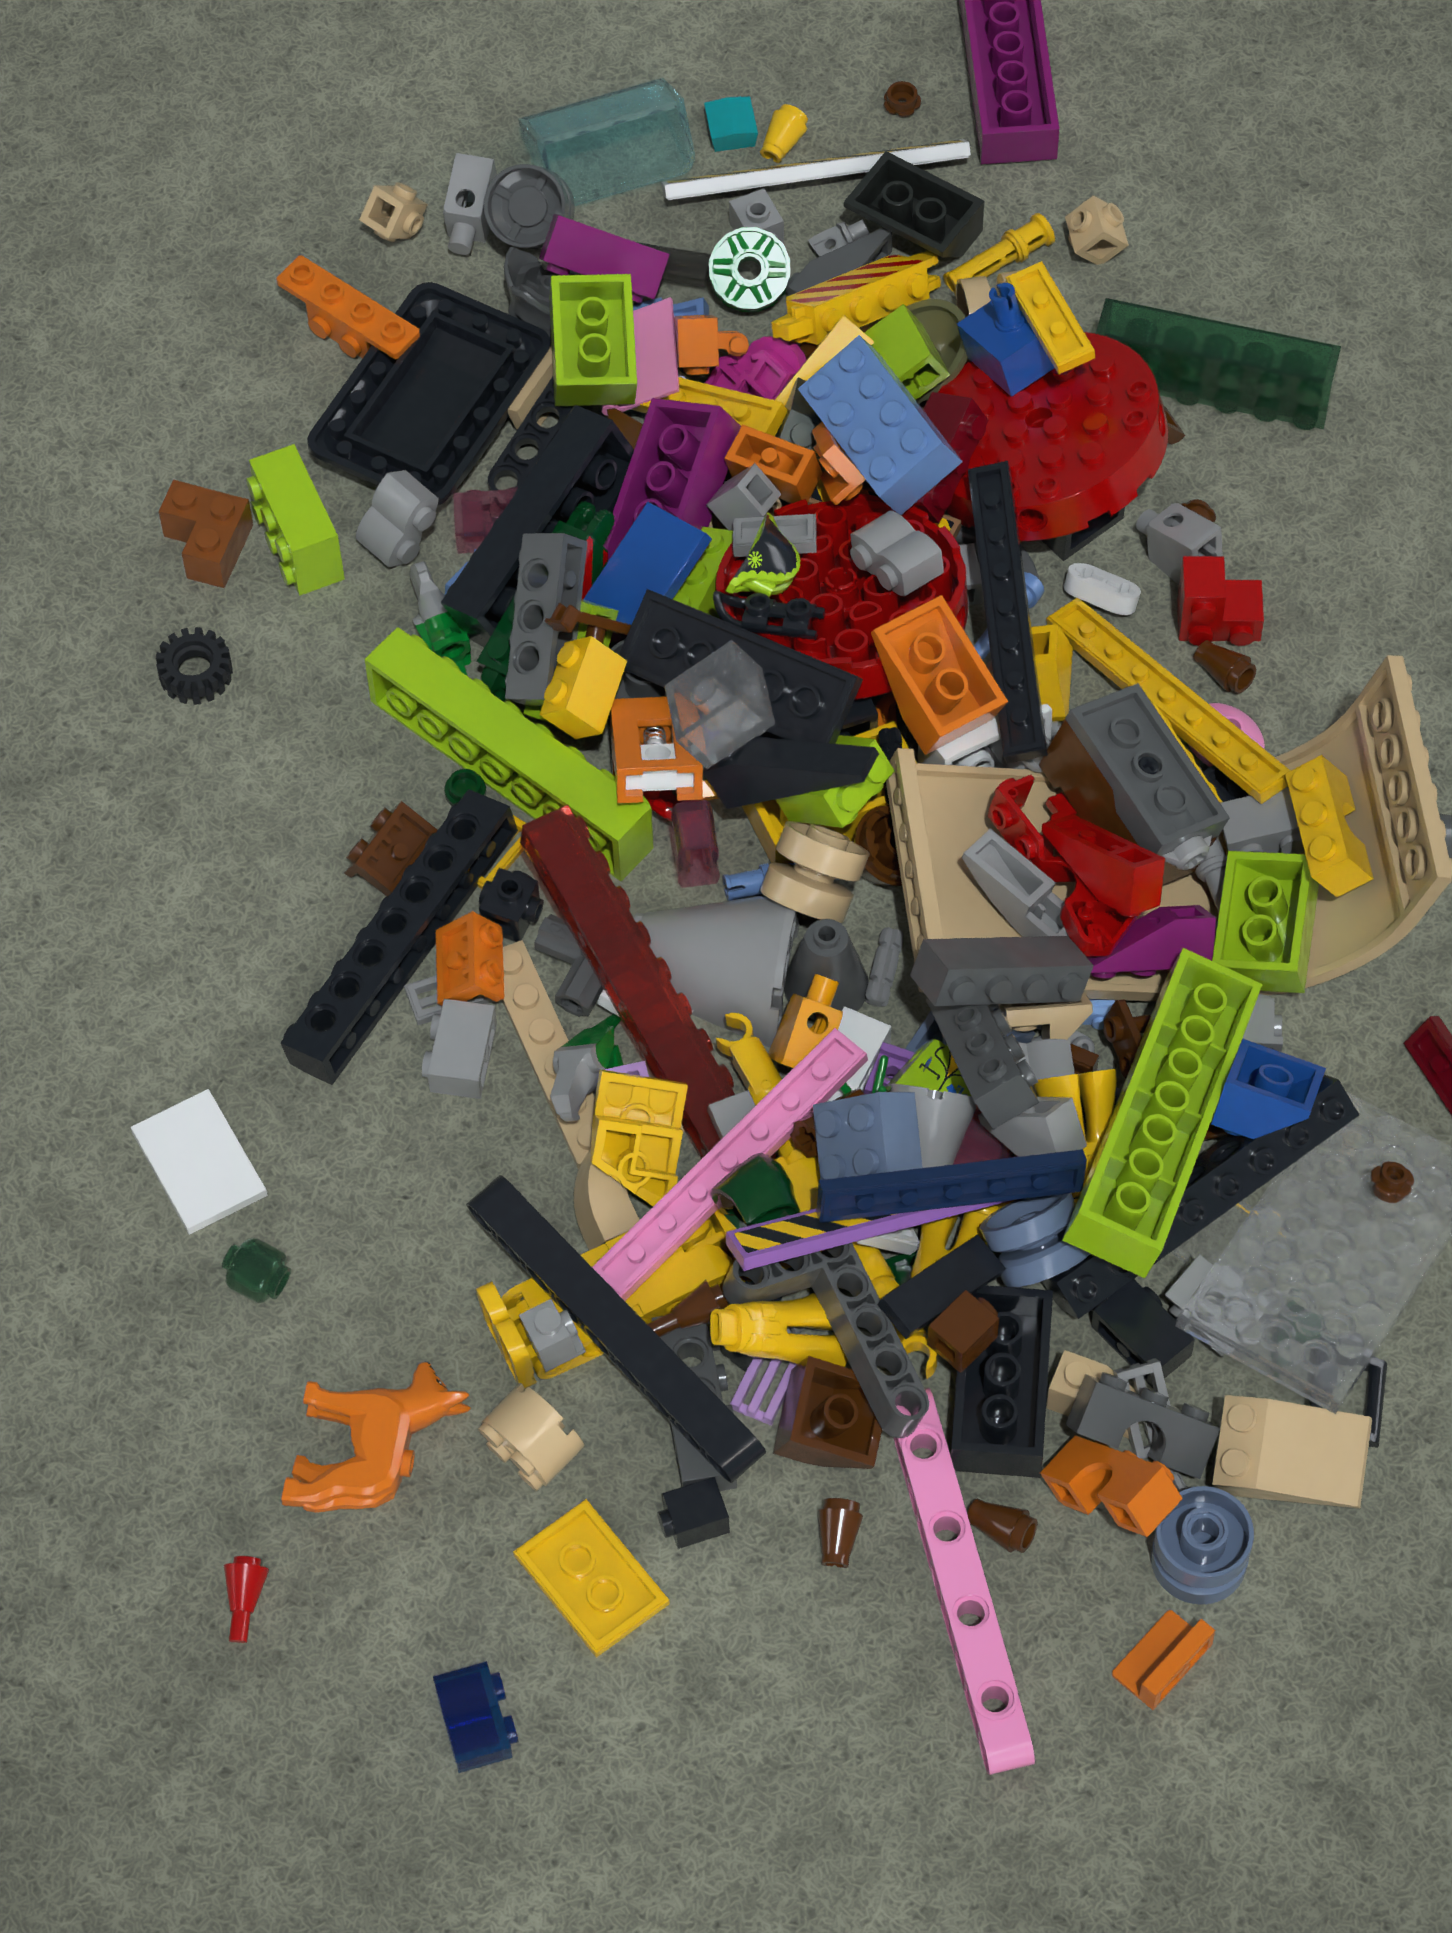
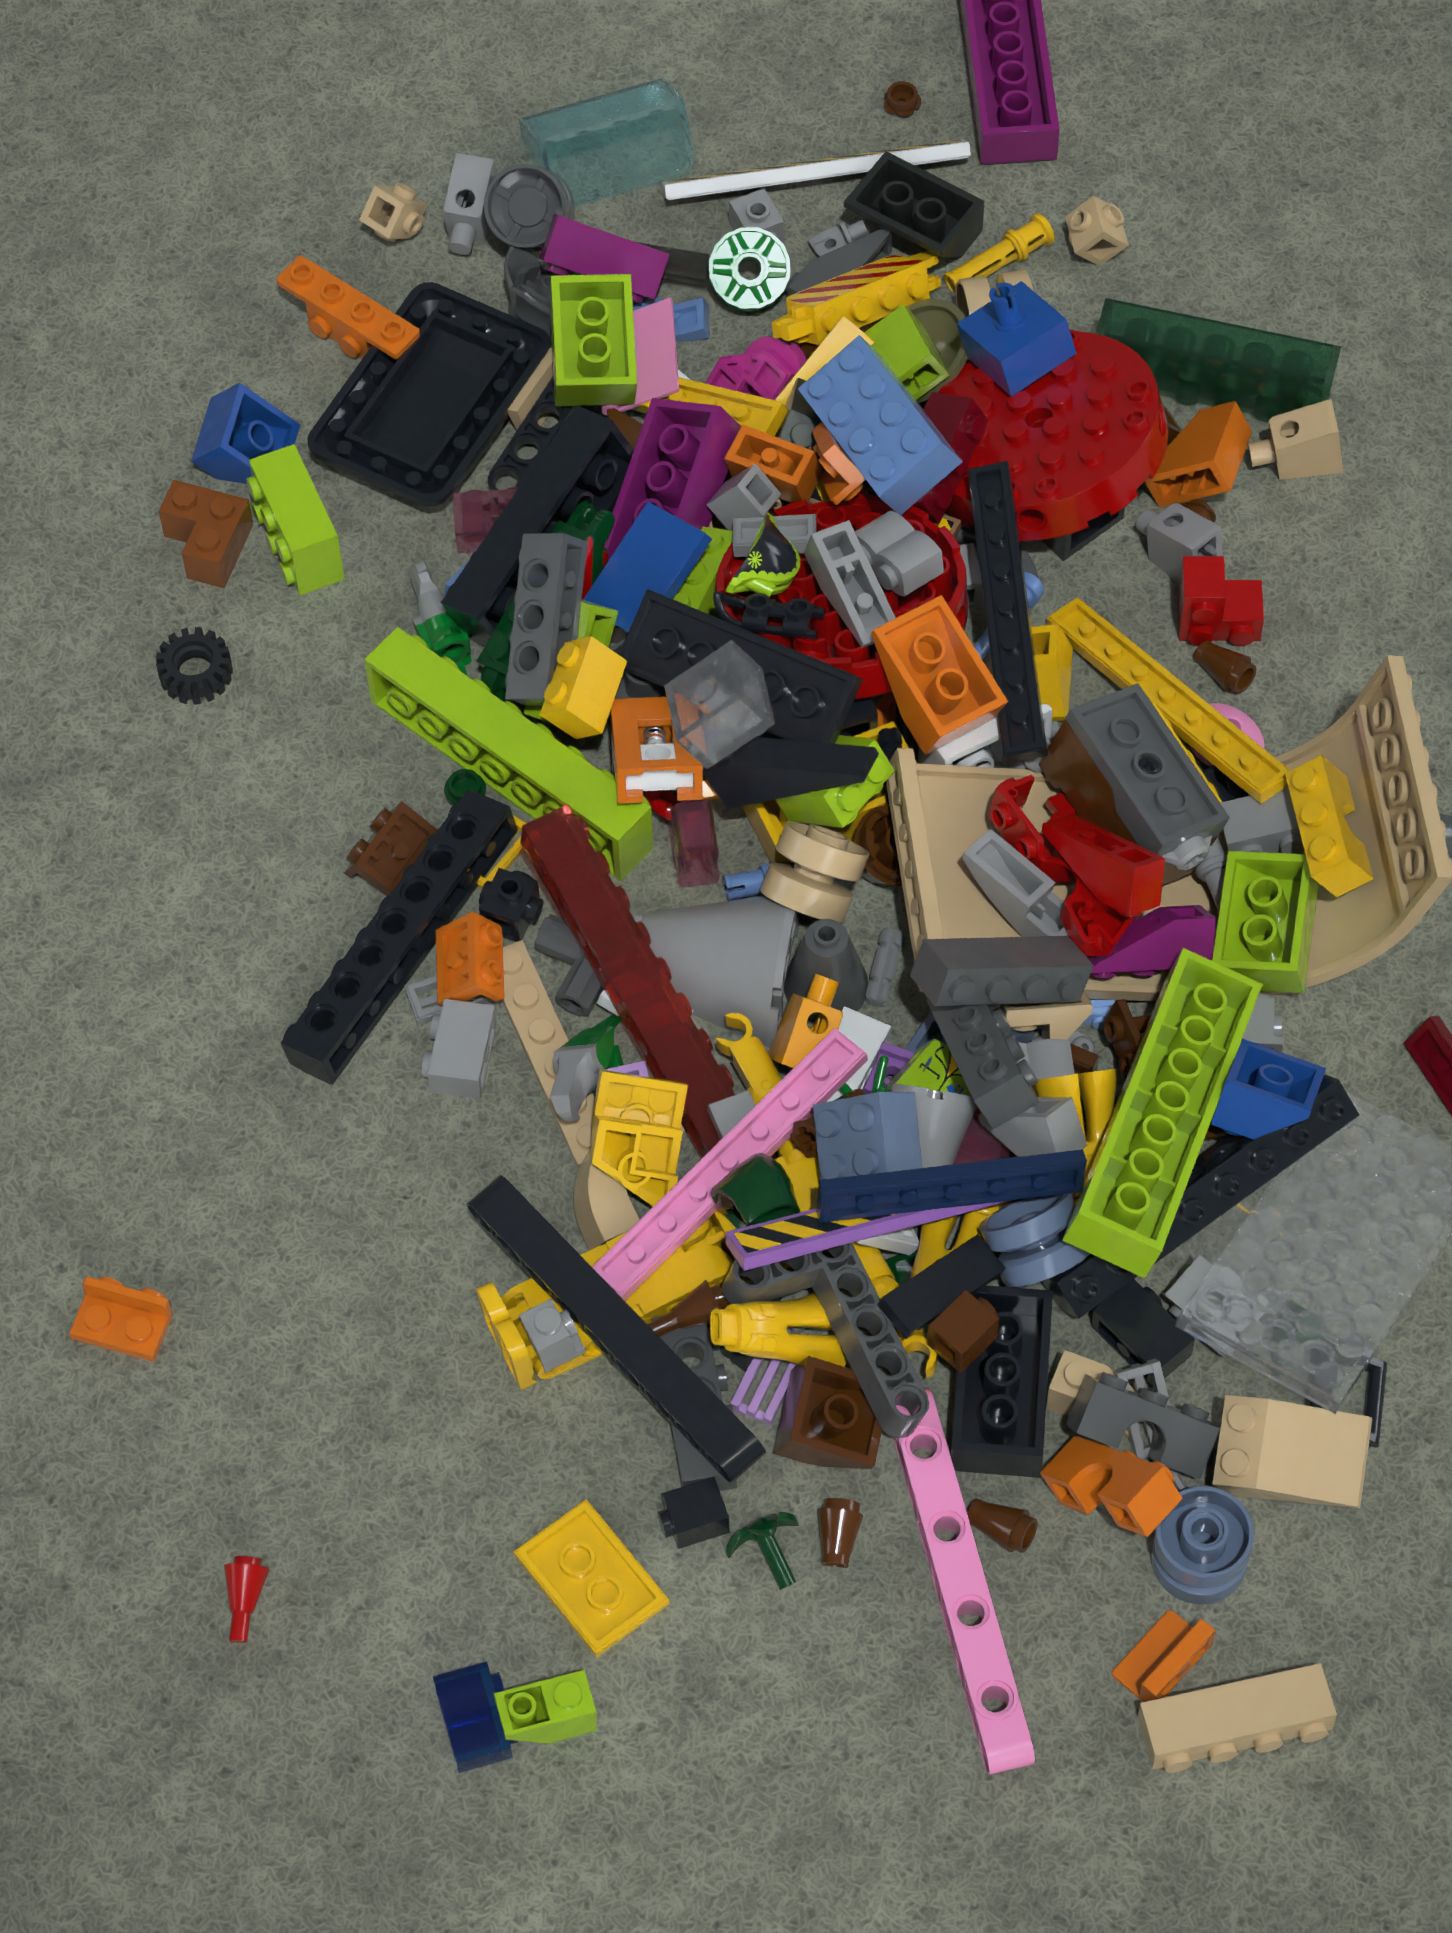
(122, 1318): none -> orange bracket
(199, 1161): white tile -> none
(239, 429): none -> blue slope
(256, 1270): clear green head -> none
(381, 1439): orange animal -> none
(397, 518): light grey brick -> none
(531, 1436): tan brick -> none
(548, 1709): none -> lime slope
(565, 619): reddish brown piece -> none
(699, 343): orange brick -> none
(731, 123): teal piece -> none
(763, 1533): none -> dark green plant
(784, 131): yellow cone -> none
(848, 580): none -> light grey slope
(1051, 318): yellow tile -> none
(1102, 589): white beam -> none
(1202, 456): none -> orange slope
(1237, 1717): none -> tan brick
(1301, 443): none -> tan torso
(1391, 1182): reddish brown plate -> none

